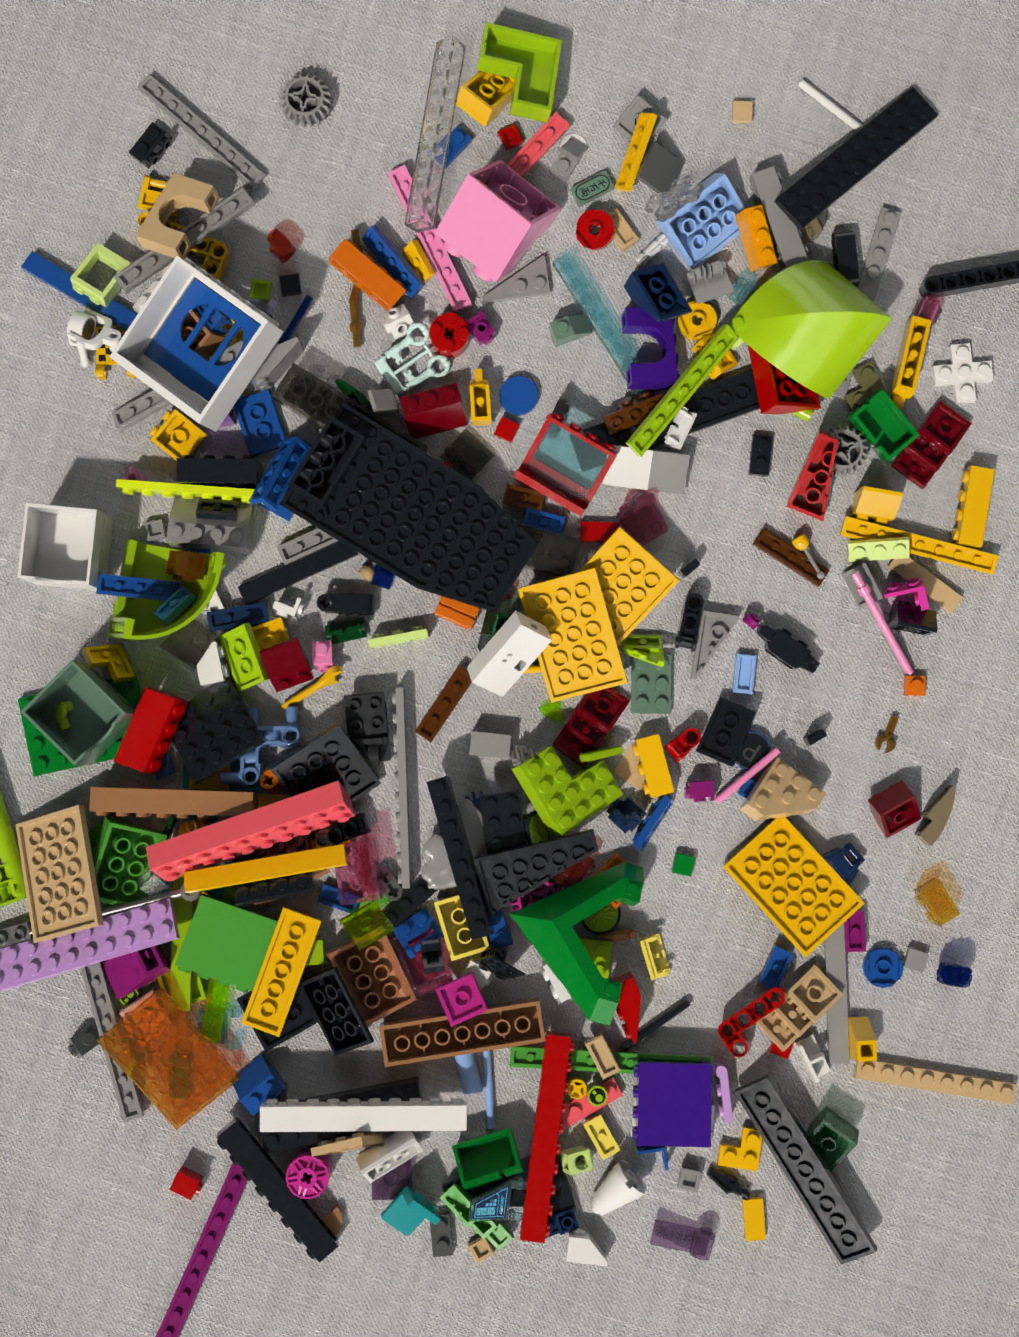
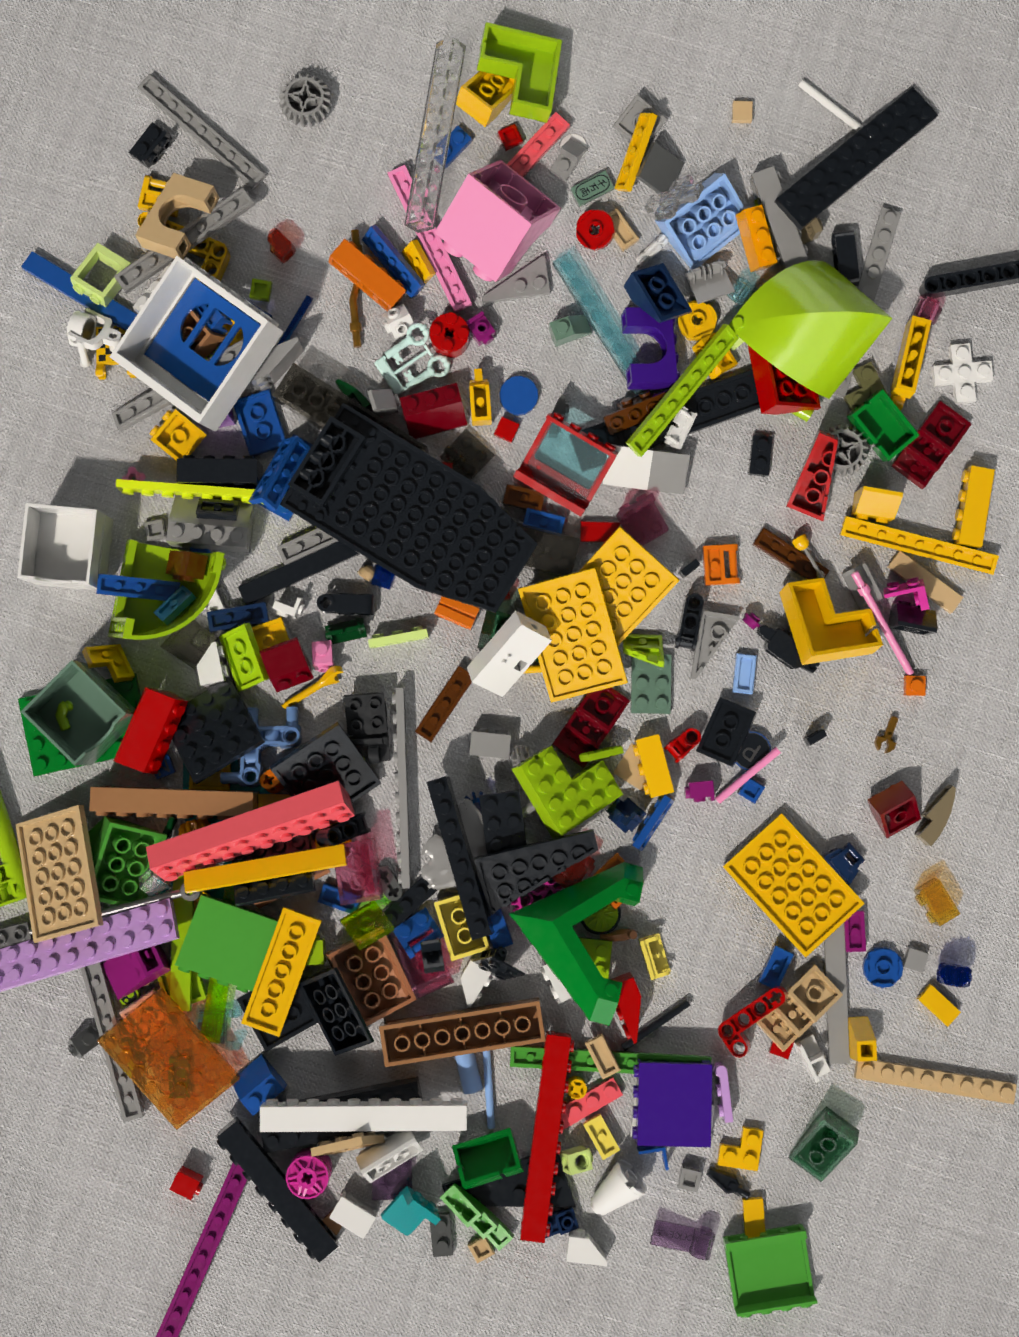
(290, 285): black tile -> none
(353, 1214): none -> white panel
(461, 999): dark pink tile -> none
(495, 1203): flag -> none
(535, 829): lime wheel -> none
(552, 711): clear neon green tile -> none
(597, 1095): tile -> none
(683, 864): green tile -> none
(714, 565): none -> orange plate
(769, 1271): none -> bright green panel
(781, 793): tan brick -> none
(805, 1169): black plate -> none
(819, 631): none -> yellow piece
(878, 549): yellowish green plate -> none
(938, 1005): none -> yellow tile

